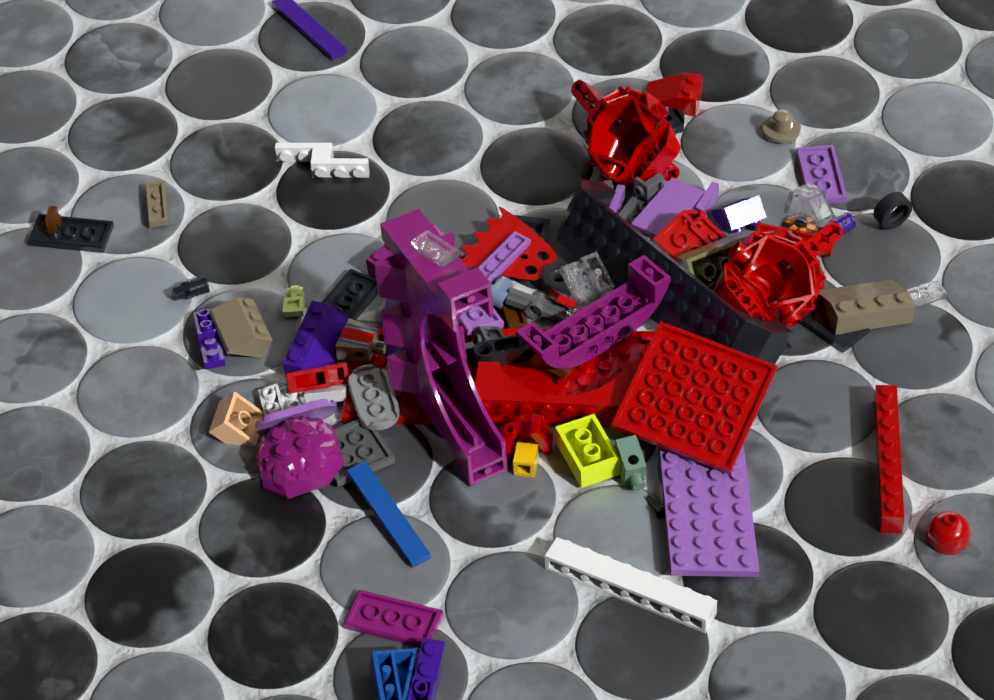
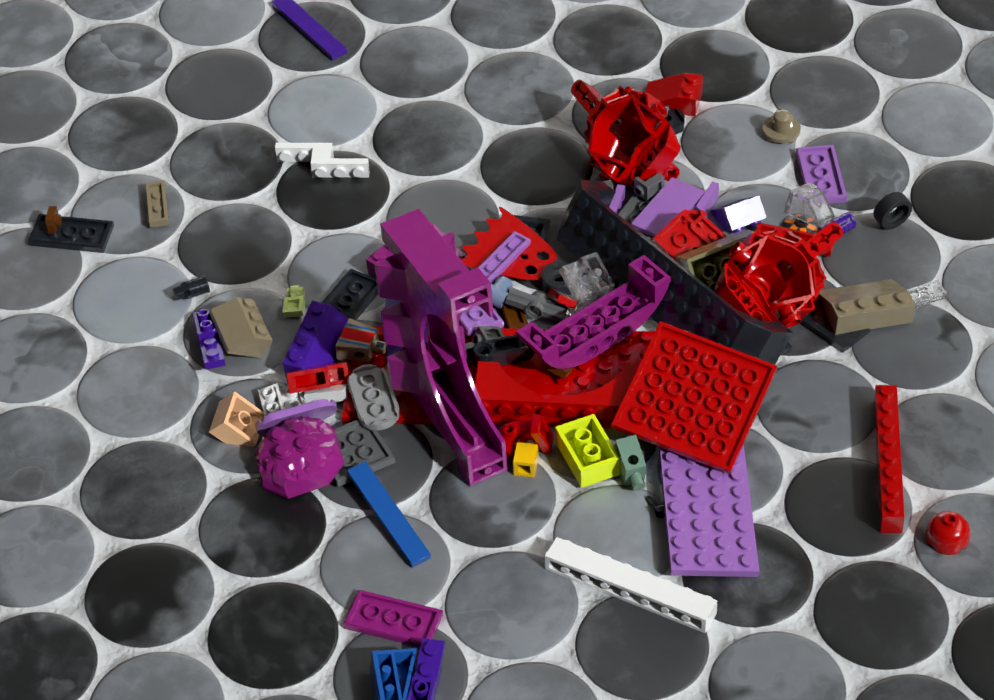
(434, 248): clear plate -> none

